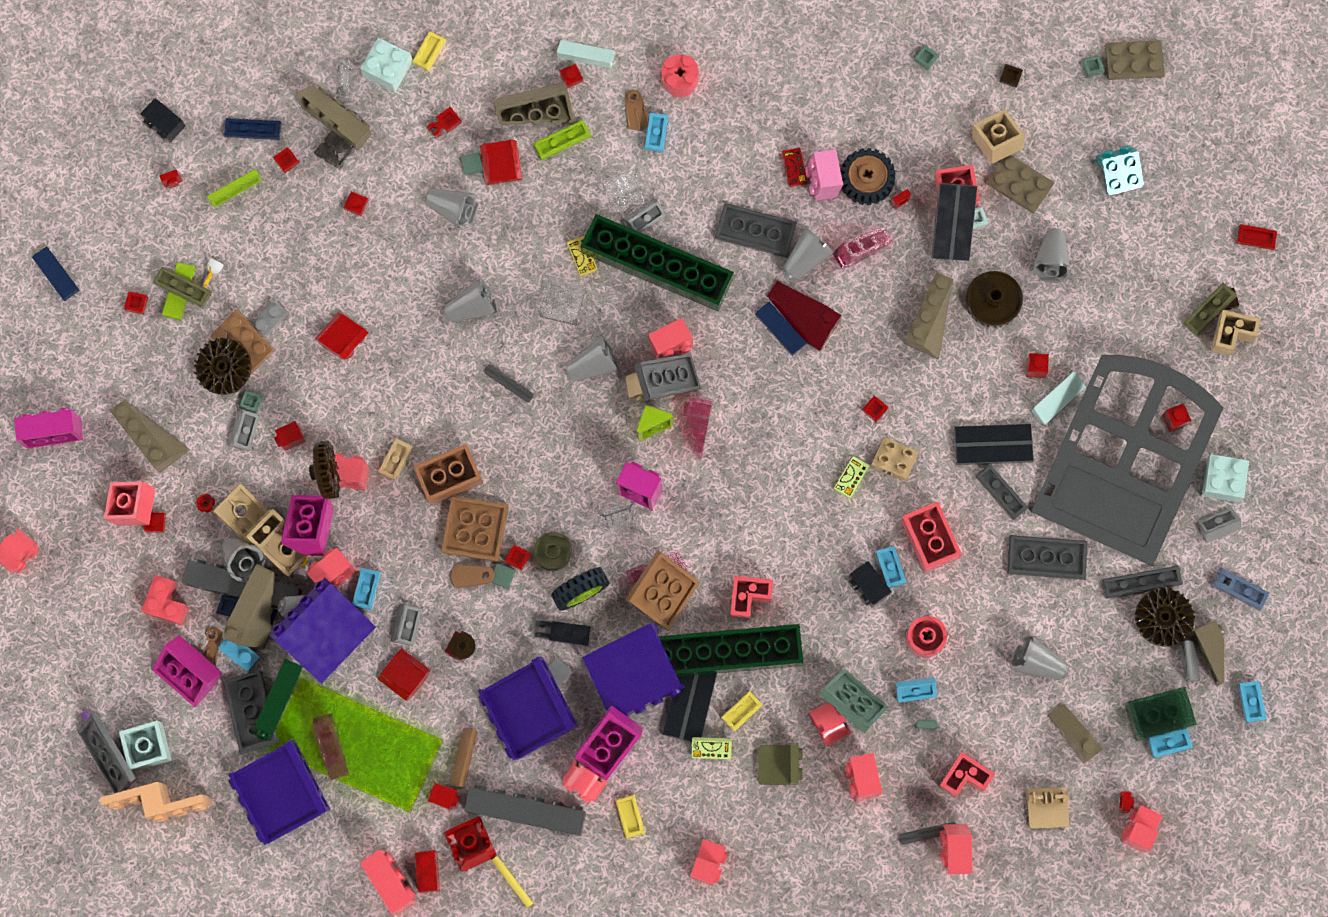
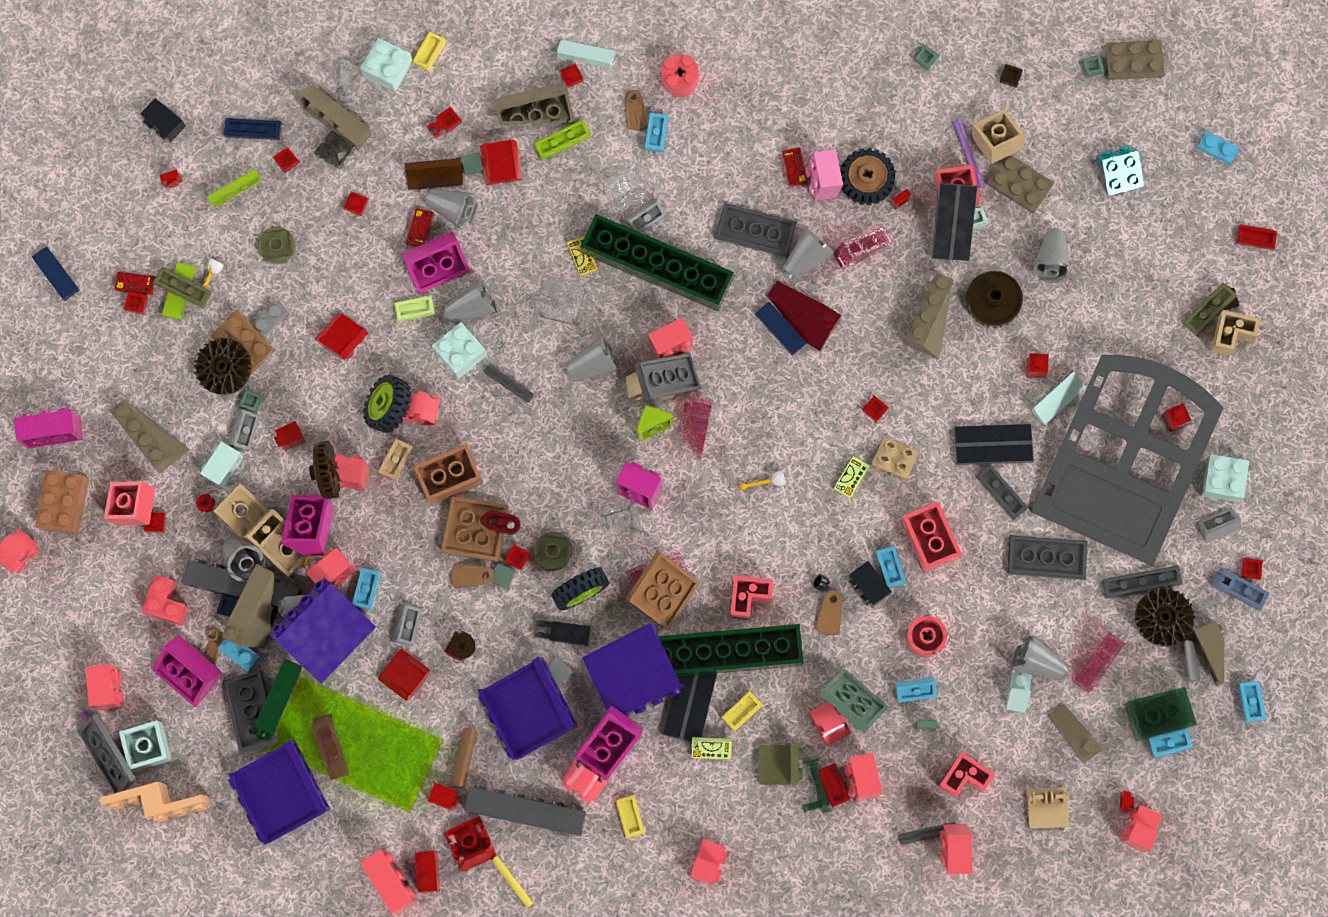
(62, 502): none -> nougat brick
(104, 687): none -> coral brick
(134, 283): none -> red tile
(221, 464): none -> light aqua brick
(276, 245): none -> olive tile
(387, 404): none -> black wheel
(414, 308): none -> yellowish green tile
(419, 227): none -> red tile
(422, 409): none -> coral brick
(434, 173): none -> reddish brown panel
(435, 262): none -> dark pink slope
(459, 350): none -> light aqua brick
(501, 523): none -> dark red plate
(777, 479): none -> hinge
(821, 583): none -> black hinge
(822, 798): none -> clear green piece
(830, 615): none -> medium nougat piece
(833, 785): none -> red tile
(968, 152): none -> medium lavender bar
(1019, 692): none -> light aqua slope
(1099, 662): none -> clear pink slope
(1218, 147): none -> medium azure plate
(1251, 568): none -> red tile

